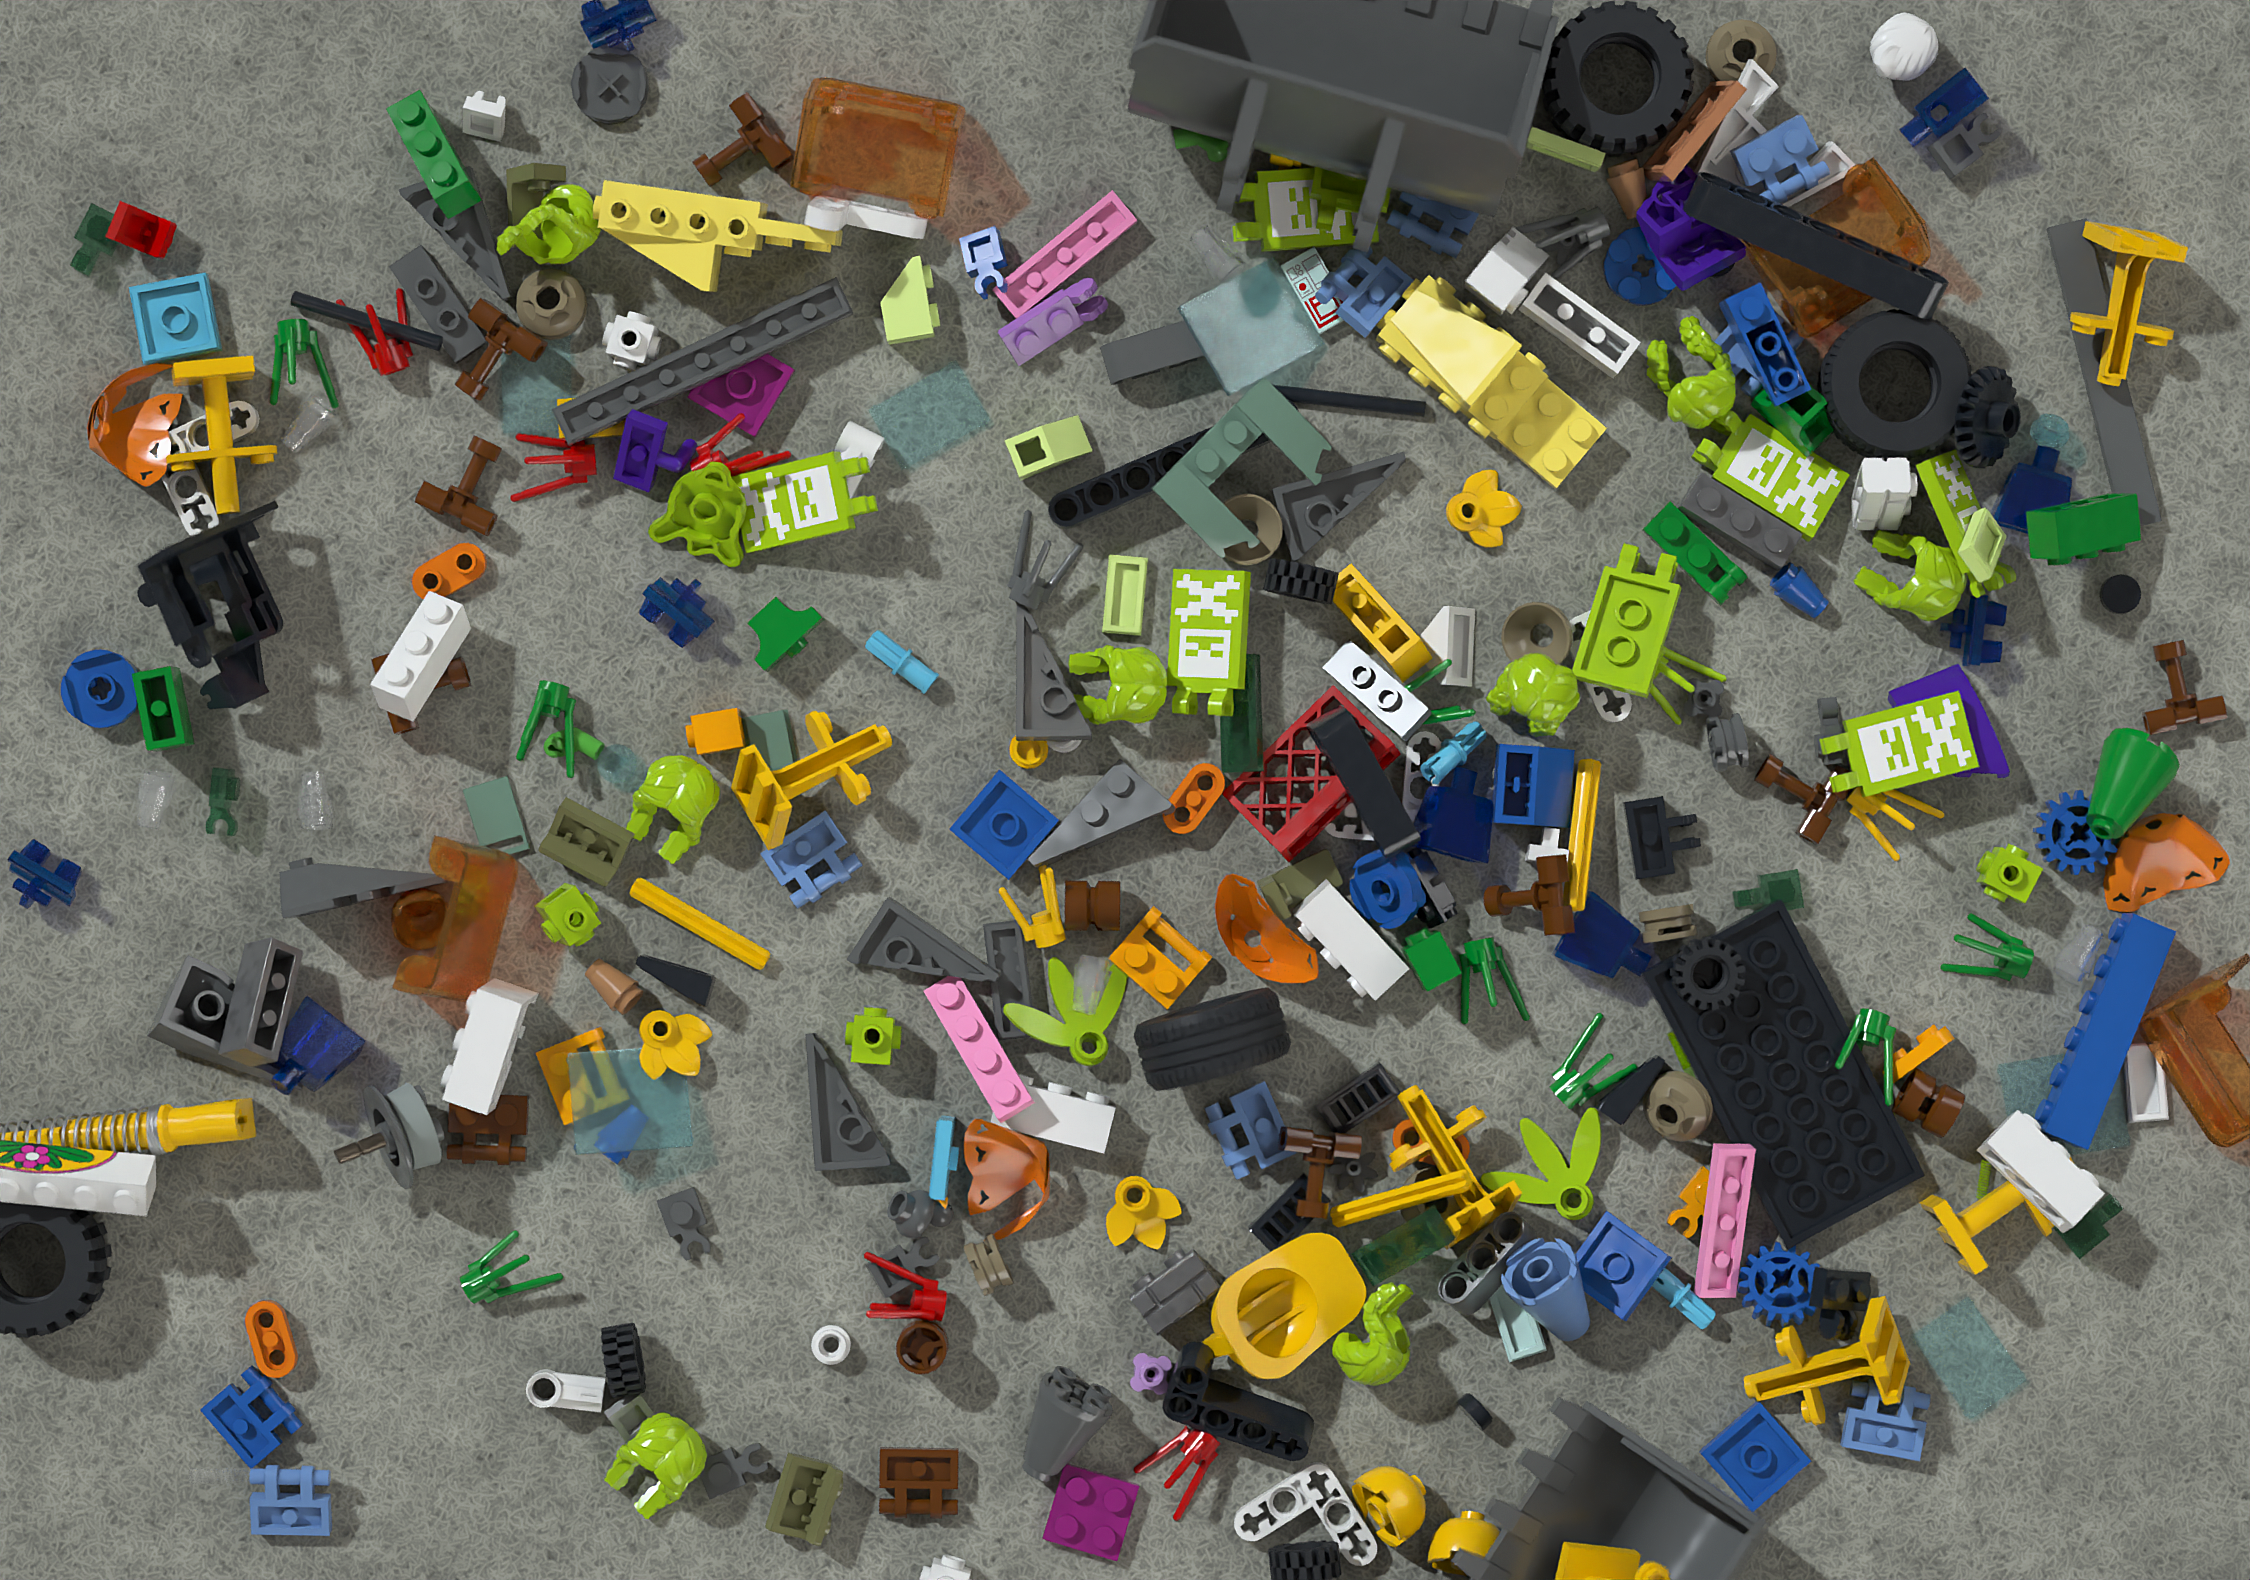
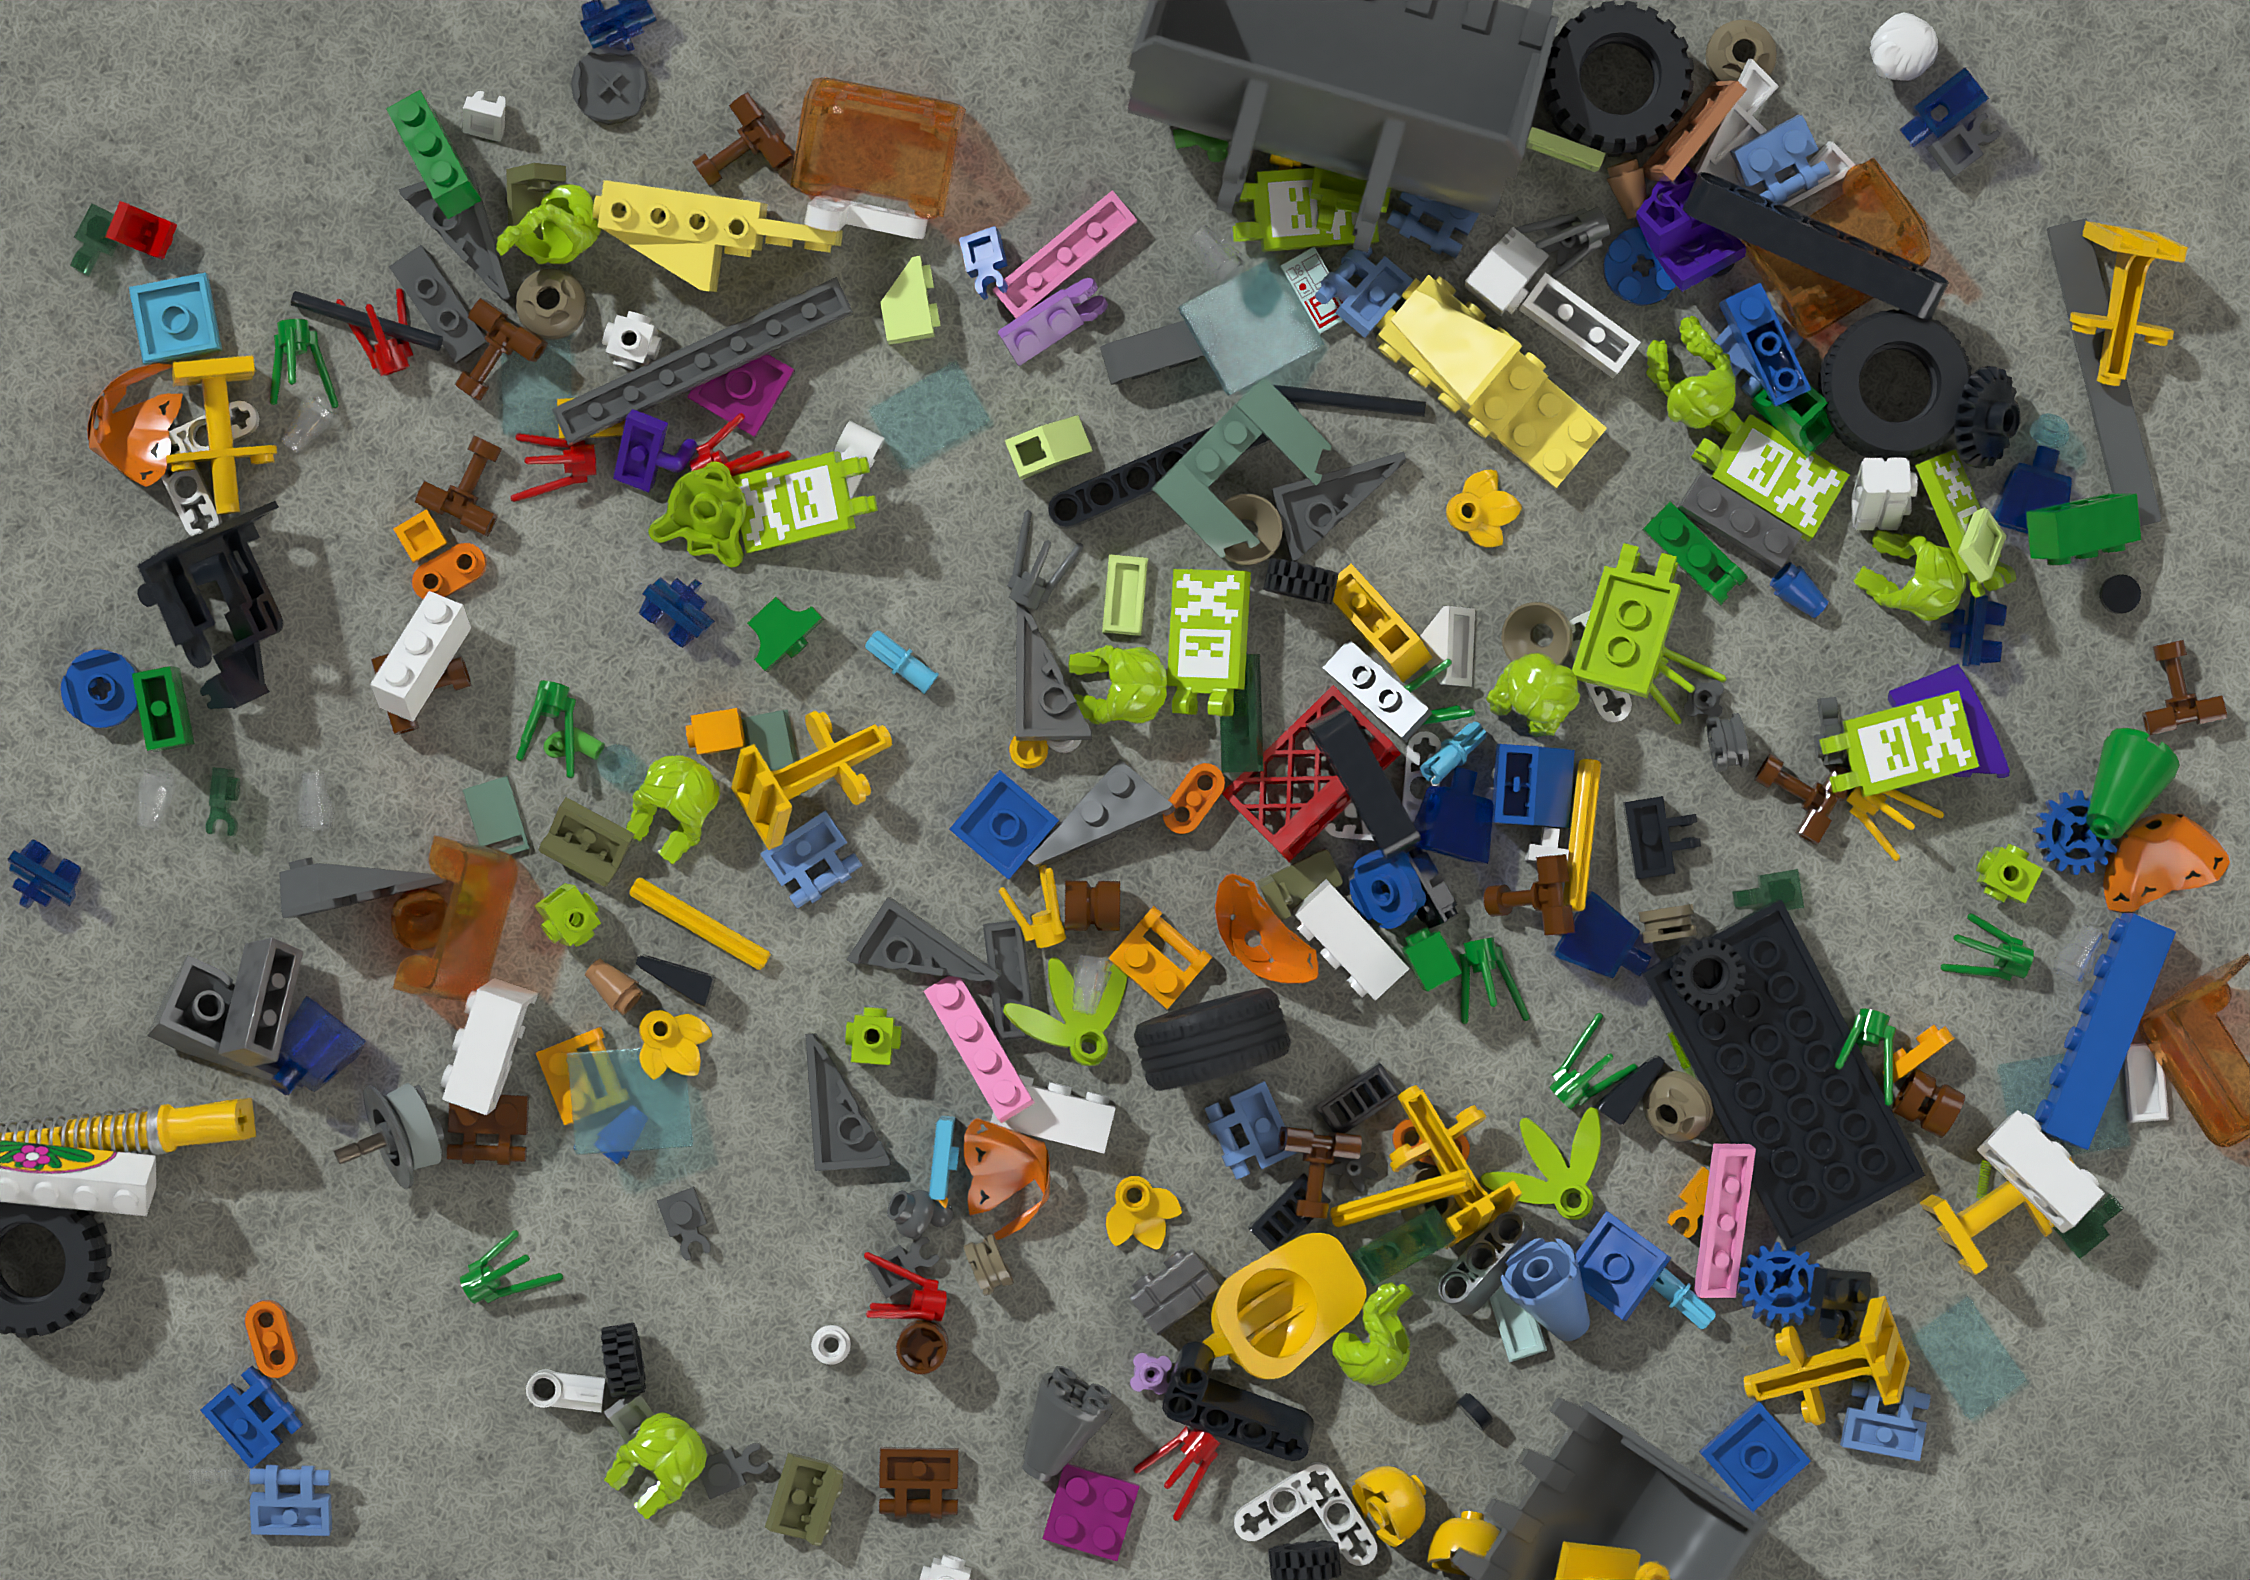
(420, 536): none -> light orange plate

